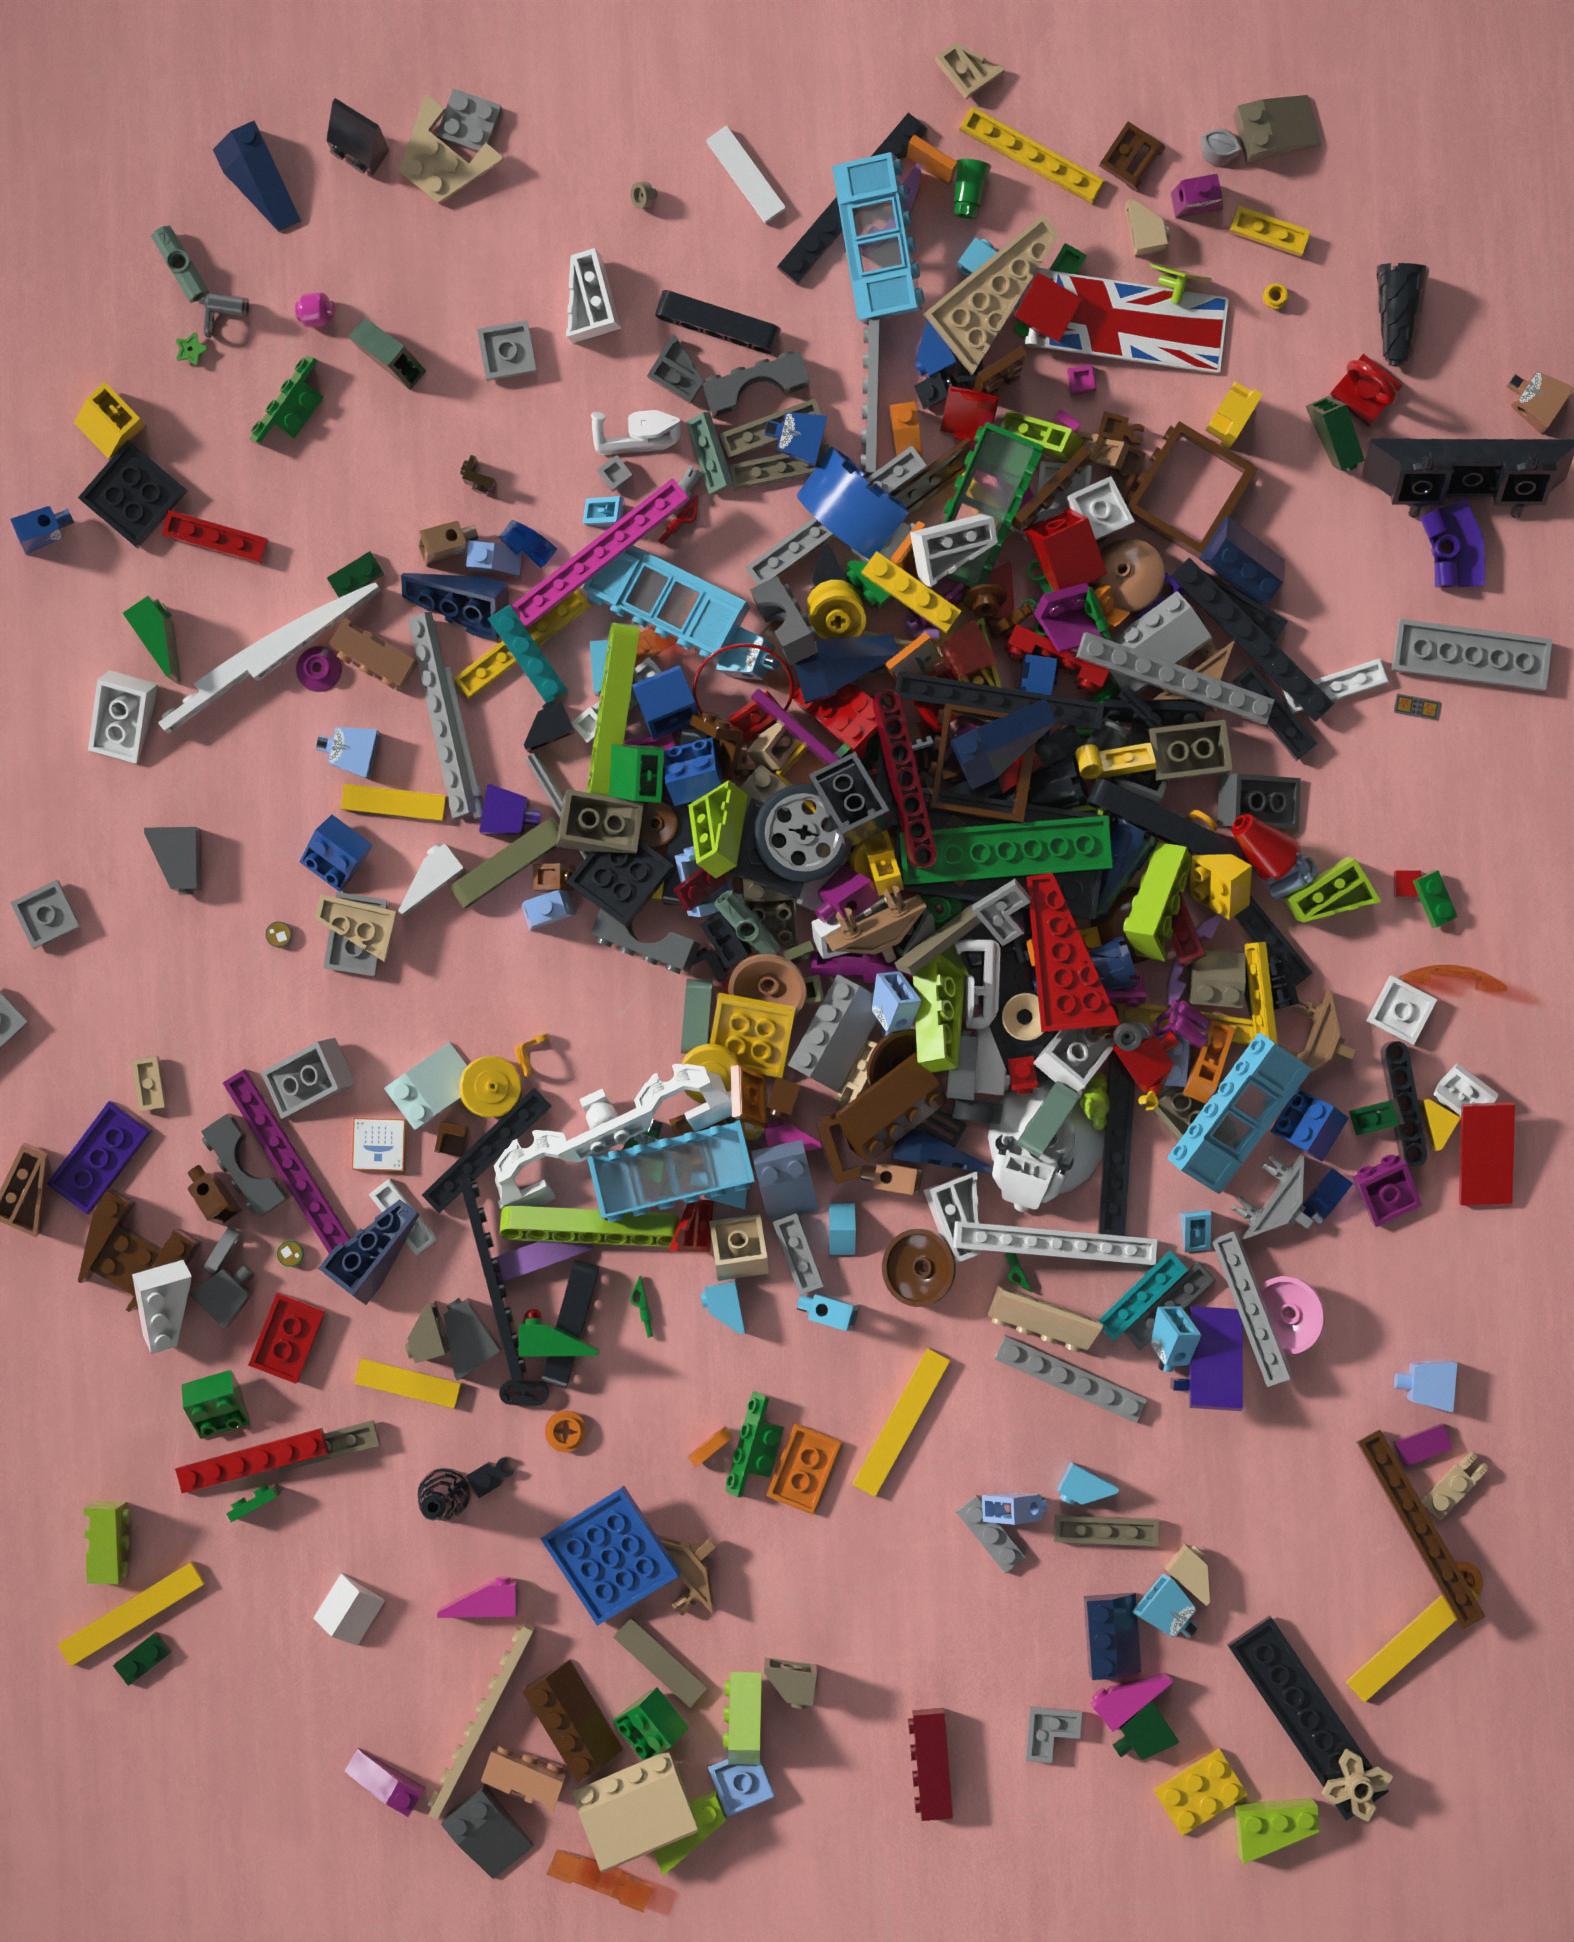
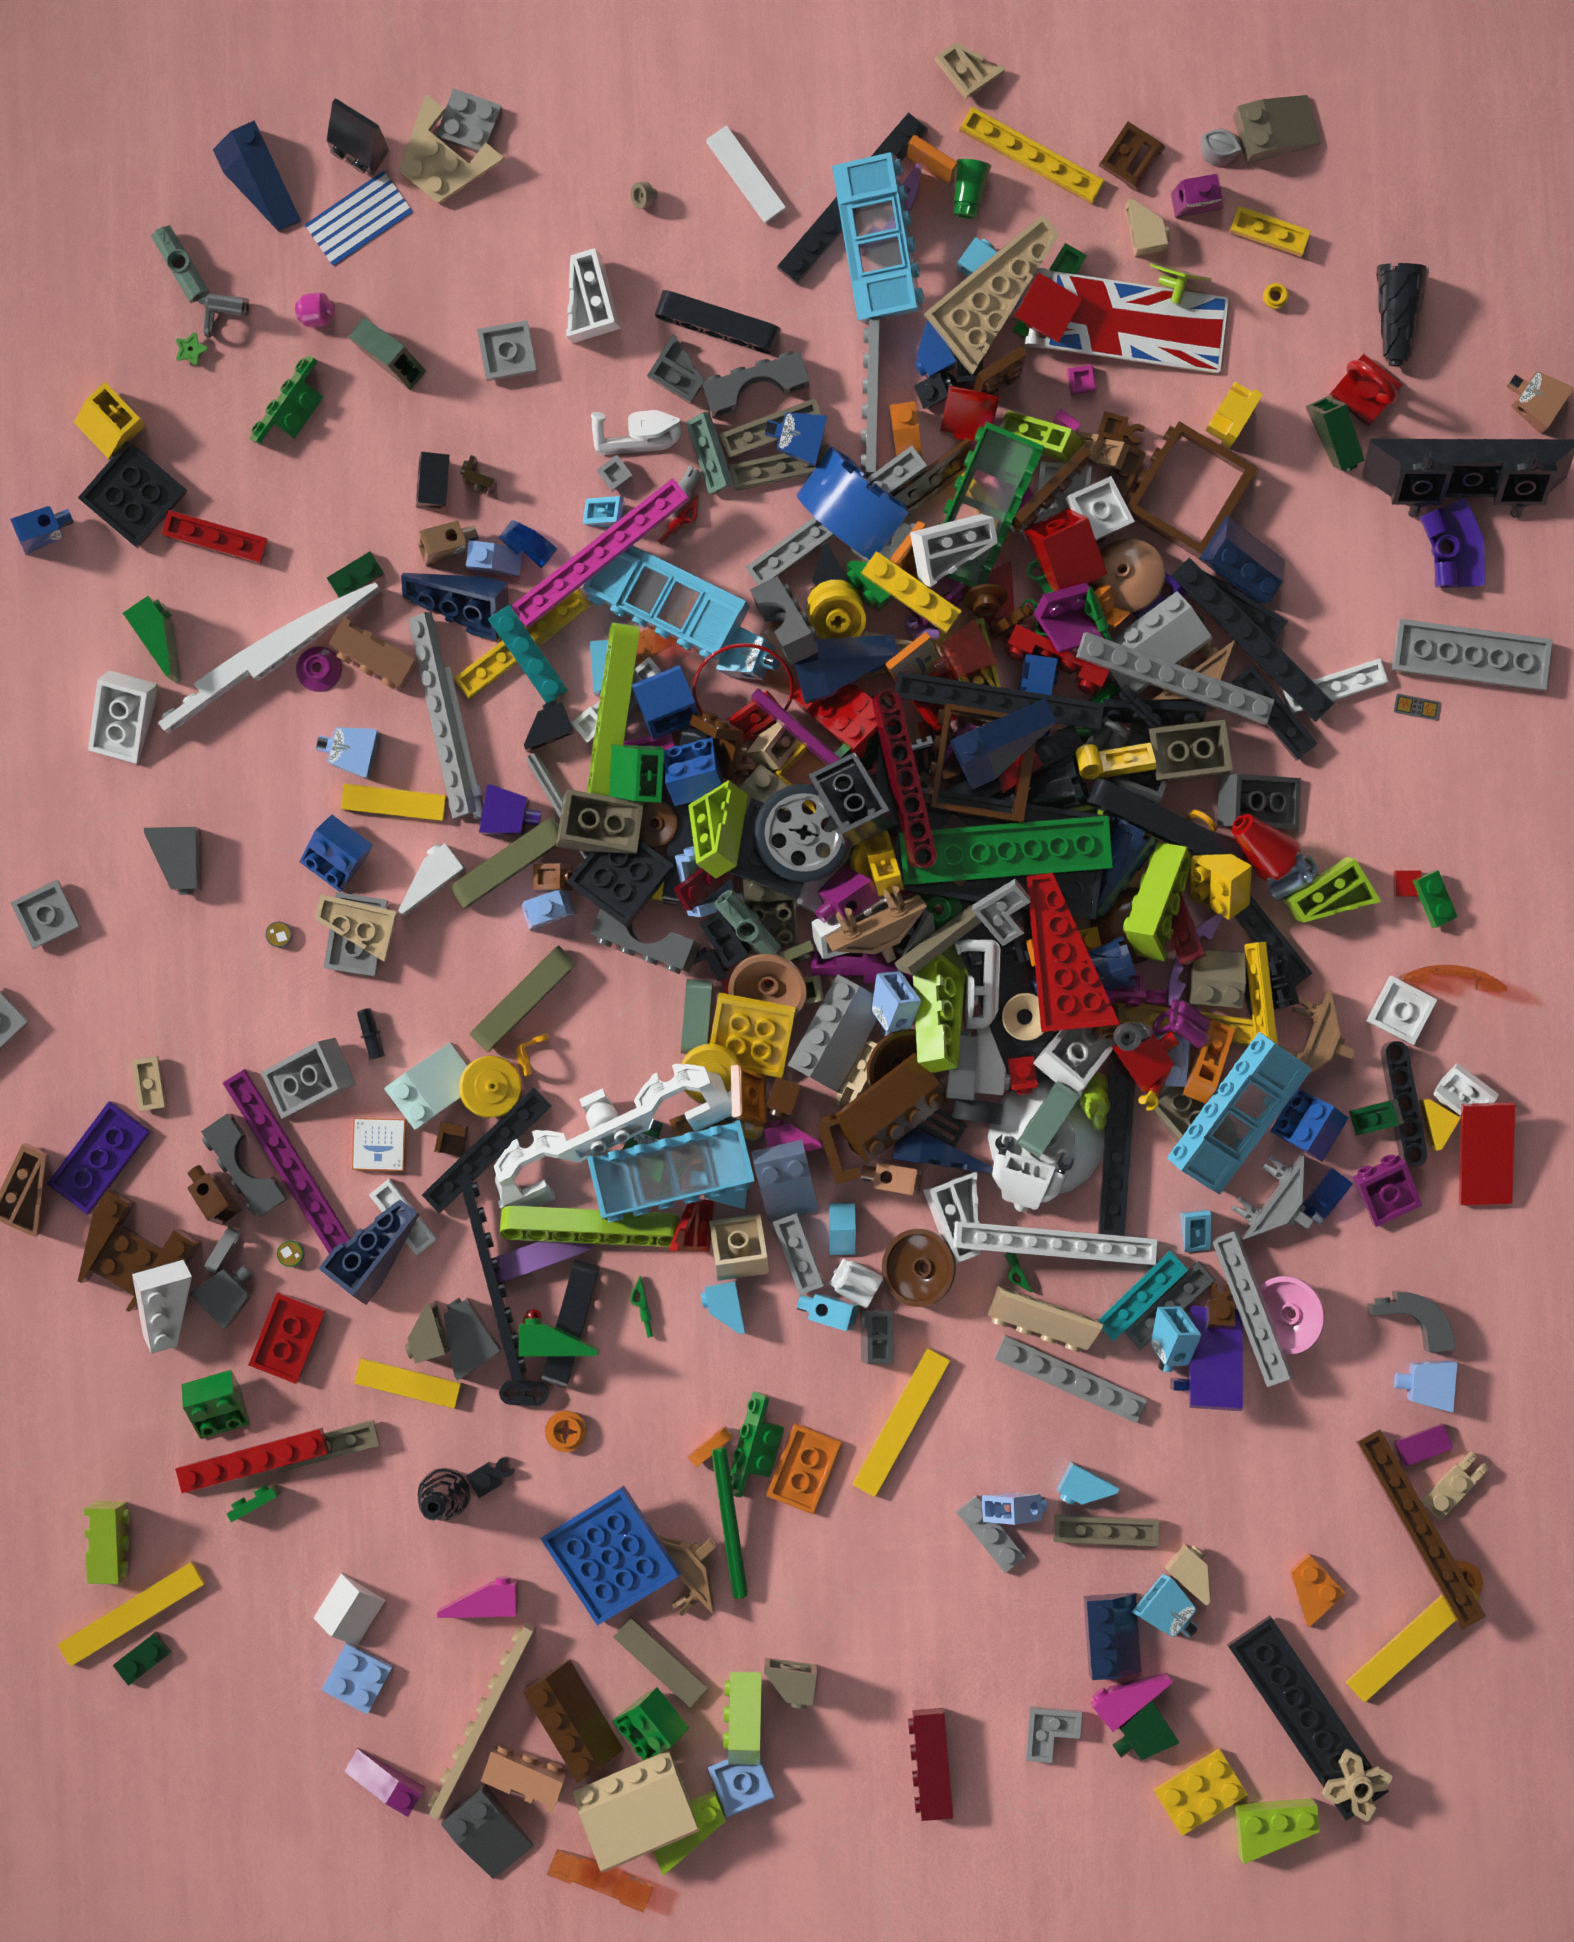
(357, 1678): none -> light blue plate
(358, 218): none -> sticker
(370, 1034): none -> black axle
(432, 480): none -> black hinge
(522, 999): none -> olive beam
(729, 1523): none -> green axle
(855, 1282): none -> white piece
(876, 1336): none -> dark grey hinge
(1156, 996): none -> dark pink bush
(1220, 1311): none -> reddish brown plate
(1314, 1589): none -> orange wing
(1434, 1324): none -> dark grey arch

